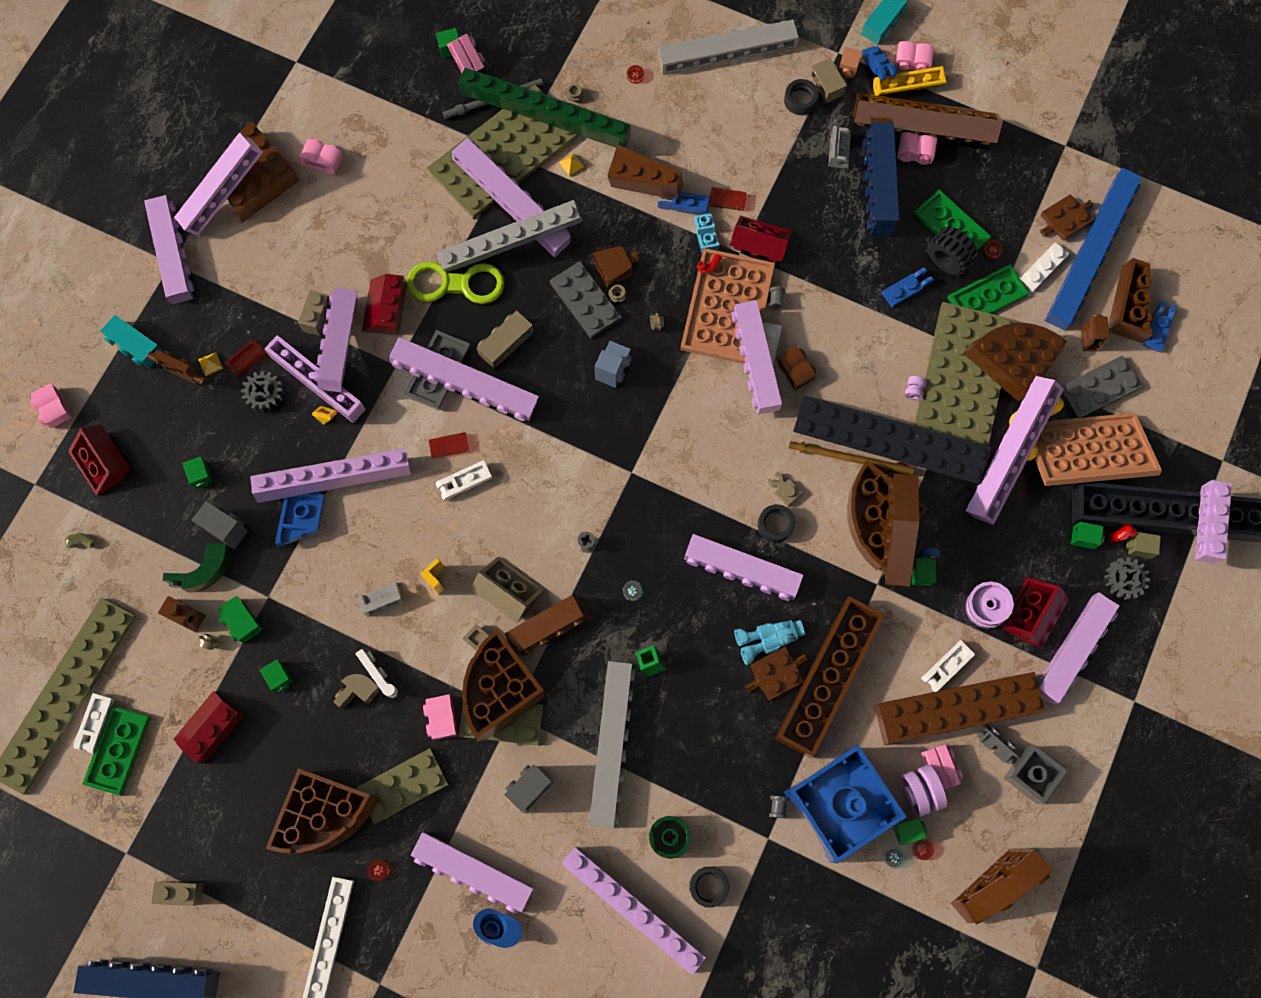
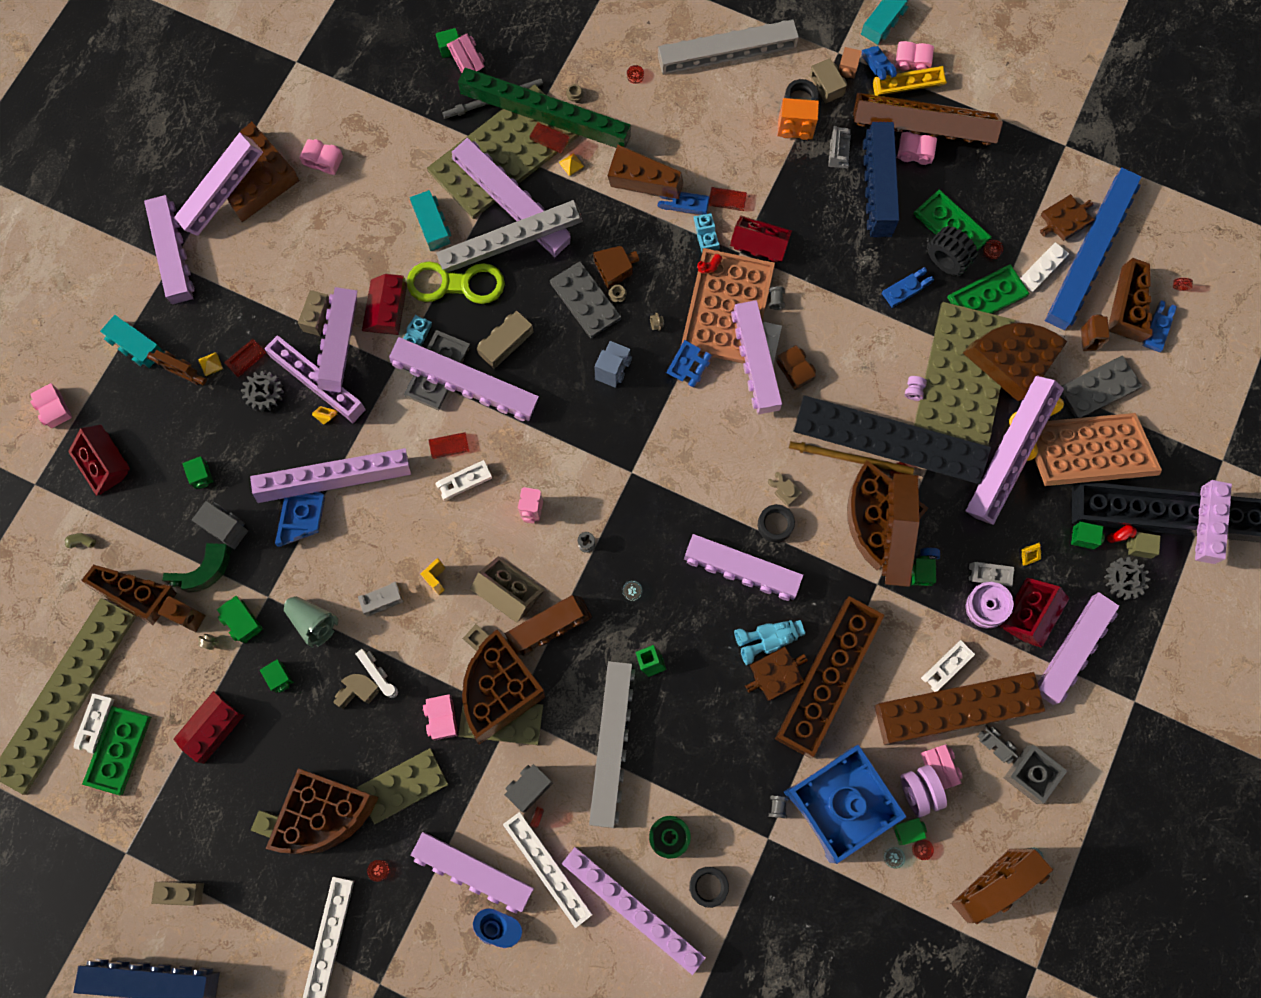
(131, 593): none -> reddish brown wedge
(264, 823): none -> olive brick
(310, 620): none -> sand green cone
(417, 330): none -> medium azure slope
(431, 220): none -> teal brick
(530, 505): none -> bright pink brick
(537, 817): none -> clear red tile
(547, 869): none -> white plate
(549, 137): none -> clear red tile
(683, 361): none -> blue plate
(798, 118): none -> orange brick
(991, 573): none -> light grey hinge
(1031, 554): none -> yellow slope
(1183, 284): none -> clear red tile

